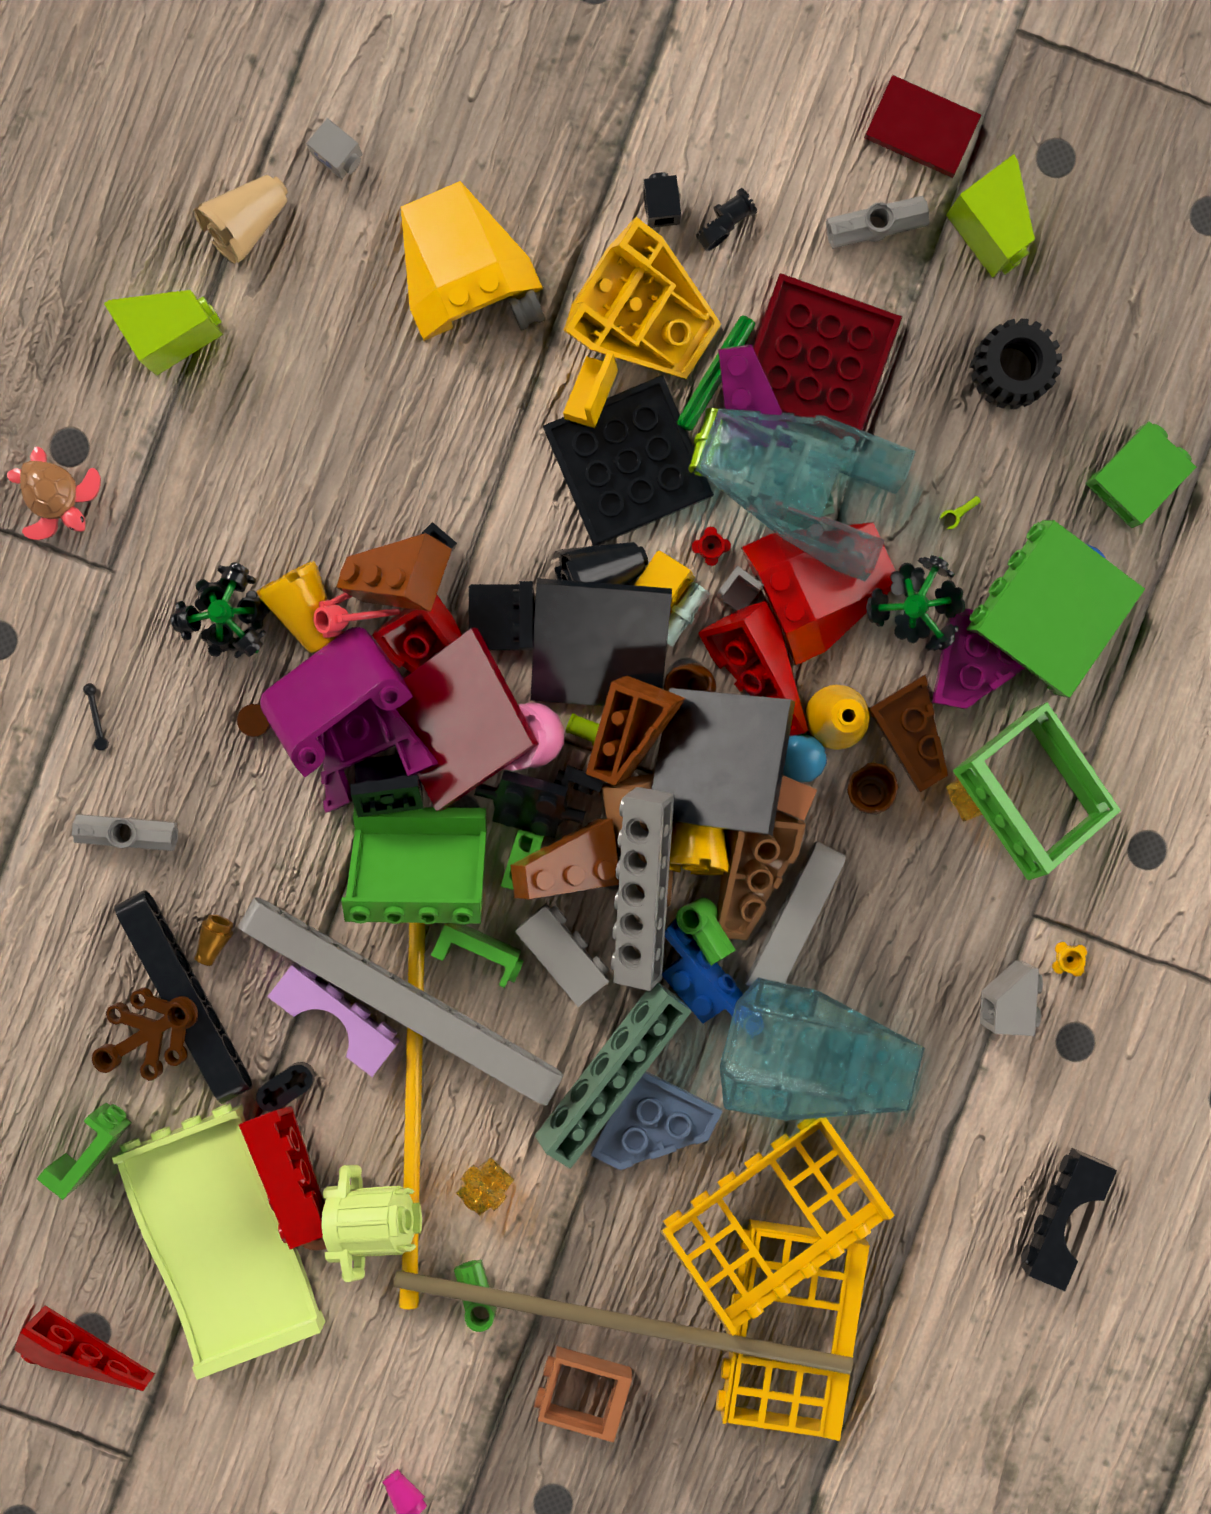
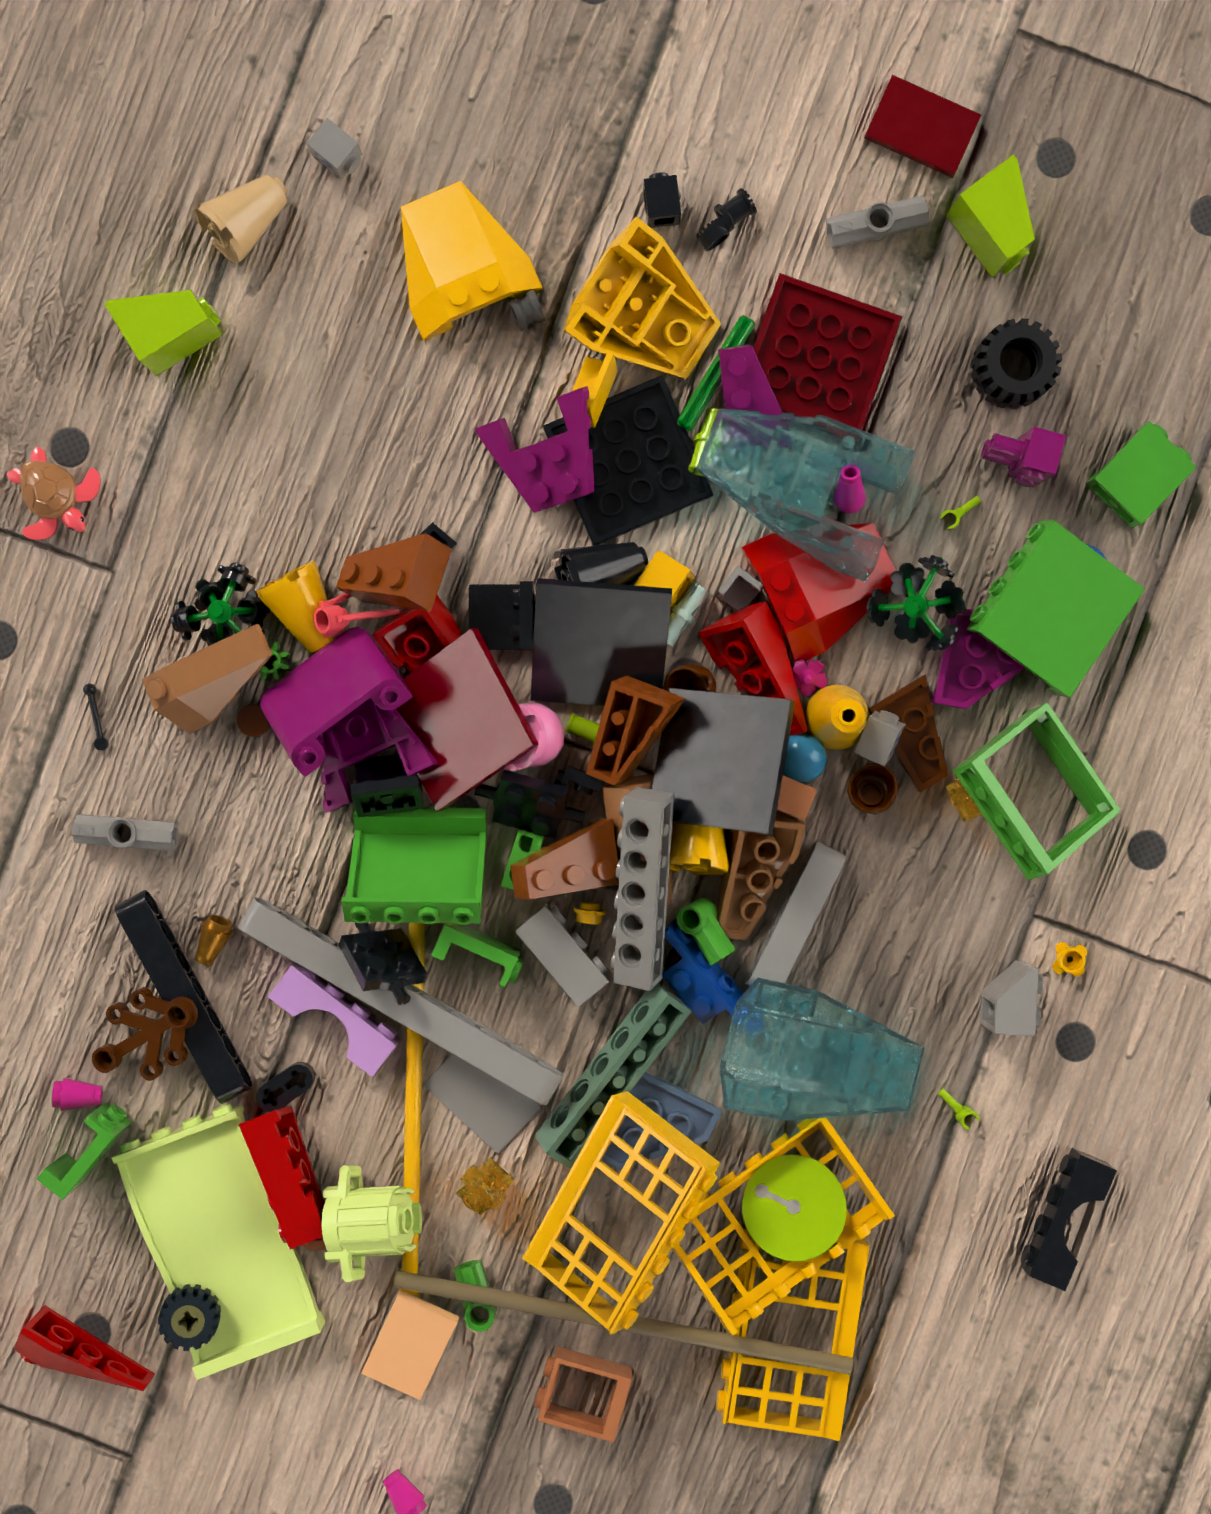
(75, 1094): none -> dark pink cone
(189, 1304): none -> black wheel
(203, 683): none -> medium nougat wedge
(279, 664): none -> bright green gear
(383, 960): none -> black plate
(410, 1344): none -> light nougat tile
(481, 1101): none -> light grey piece
(553, 468): none -> magenta wing
(589, 913): none -> yellow plate
(668, 1237): none -> yellow window
(720, 546): red plate -> none
(794, 1208): none -> lime piece
(809, 676): none -> dark pink plant
(850, 490): none -> dark pink cone
(880, 737): none -> light grey brick
(960, 1111): none -> lime hand
(1029, 458): none -> magenta brick

